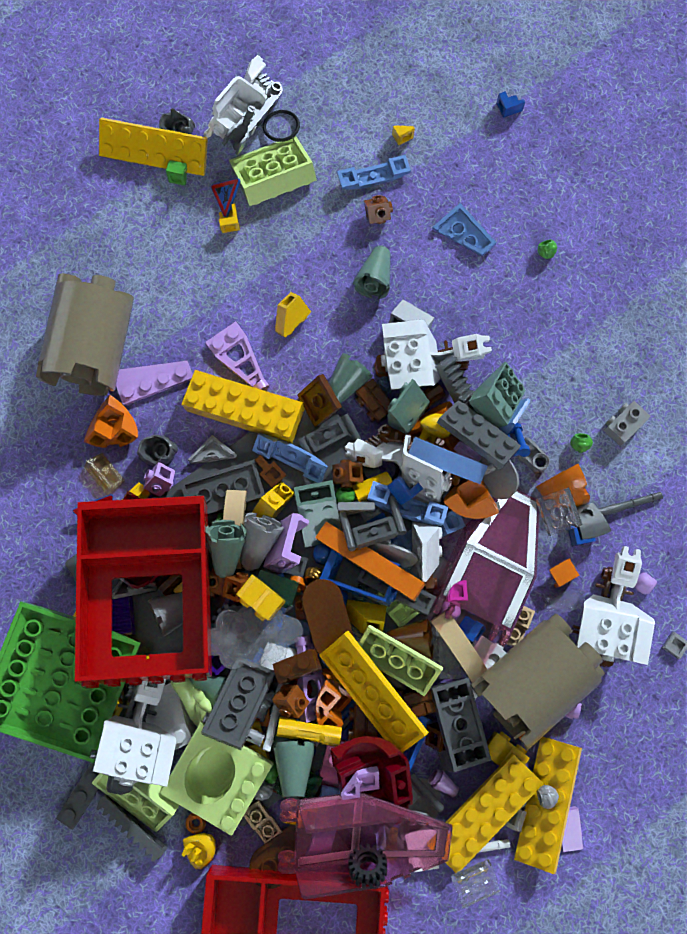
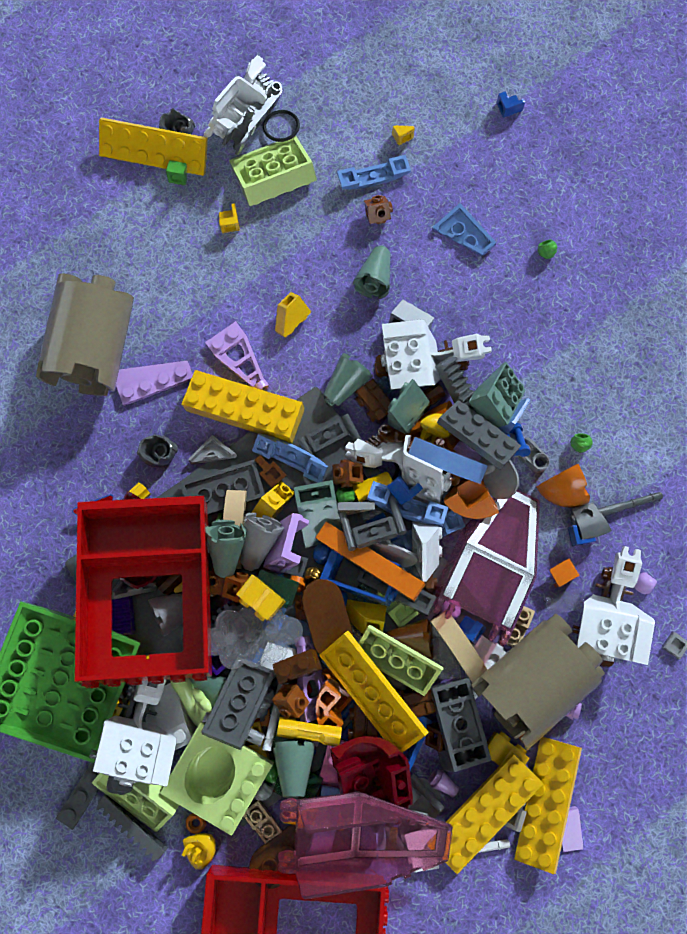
(104, 473): clear yellow slope -> none
(111, 425): orange brick -> none
(159, 479): lavender brick -> none
(225, 193): piece -> none
(319, 400): reddish brown plate -> none
(362, 780): lavender slope -> none
(367, 855): black tyre -> none
(458, 592): dark pink tile -> none
(475, 883): clear plate -> none
(547, 796): light grey piece -> none
(558, 512): clear plate -> none
(626, 423): light grey brick -> none

